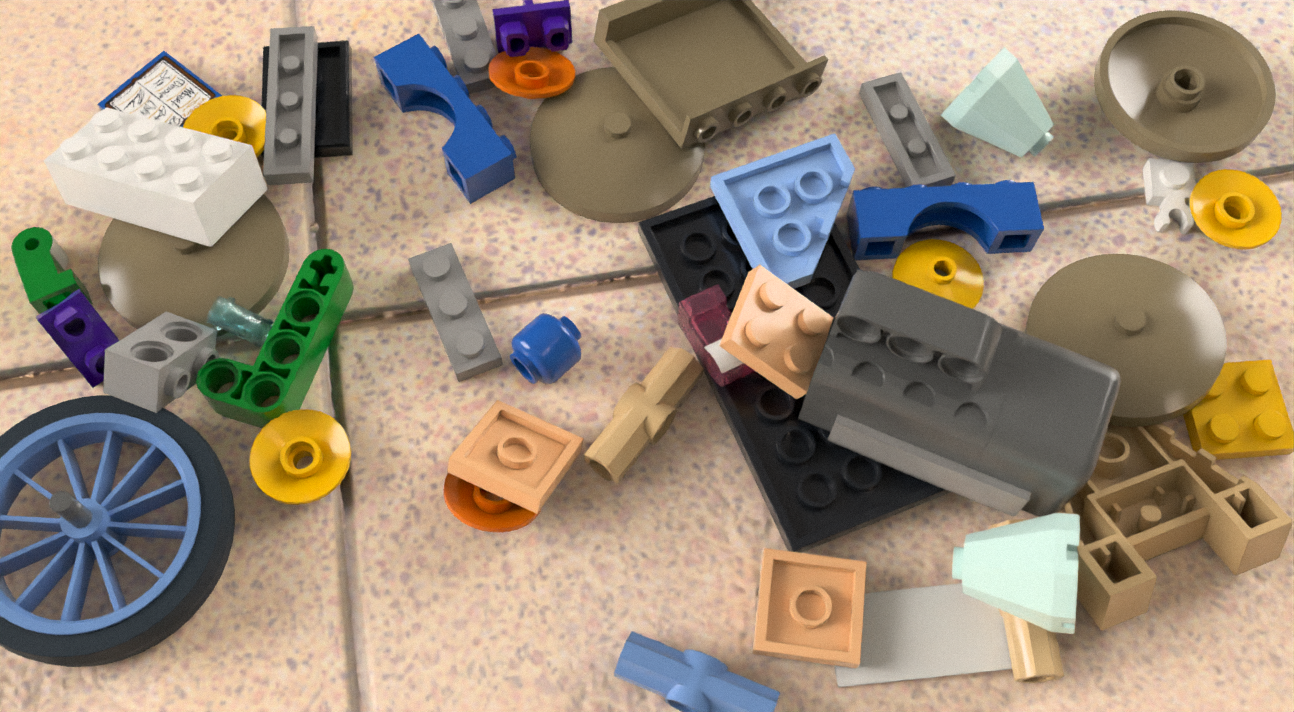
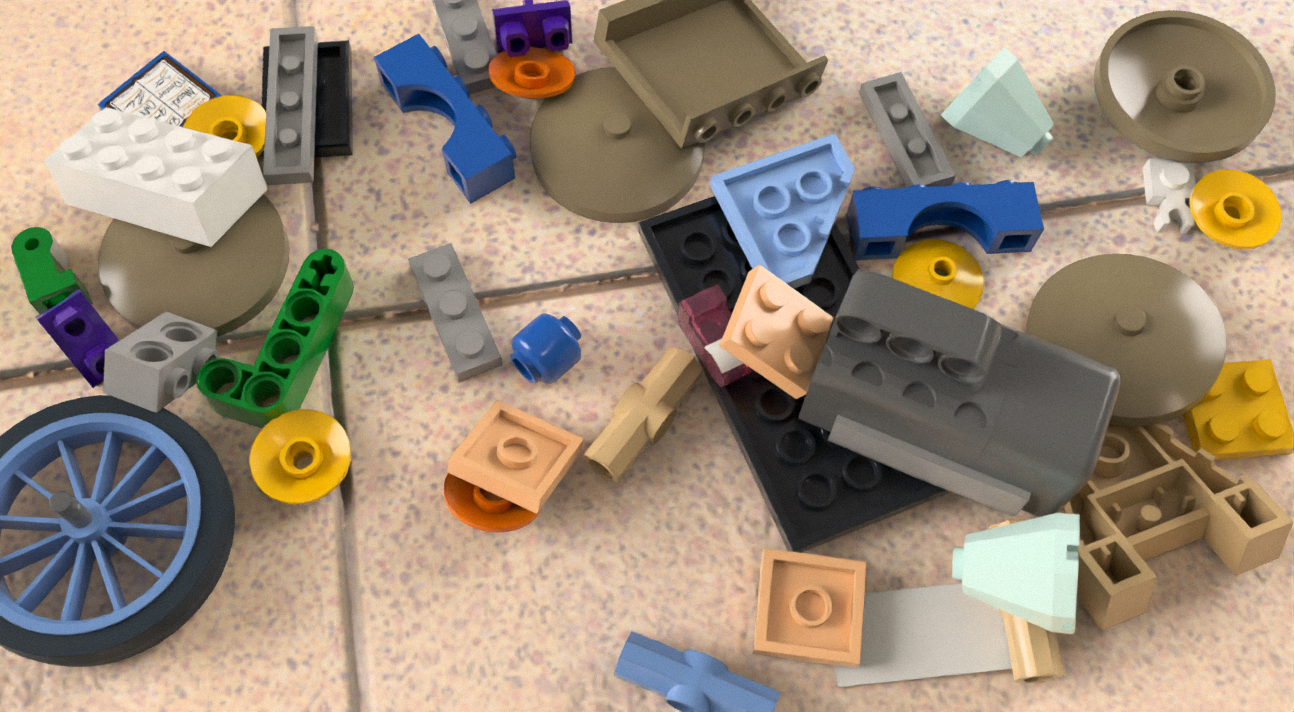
(239, 321): clear light blue pin -> none

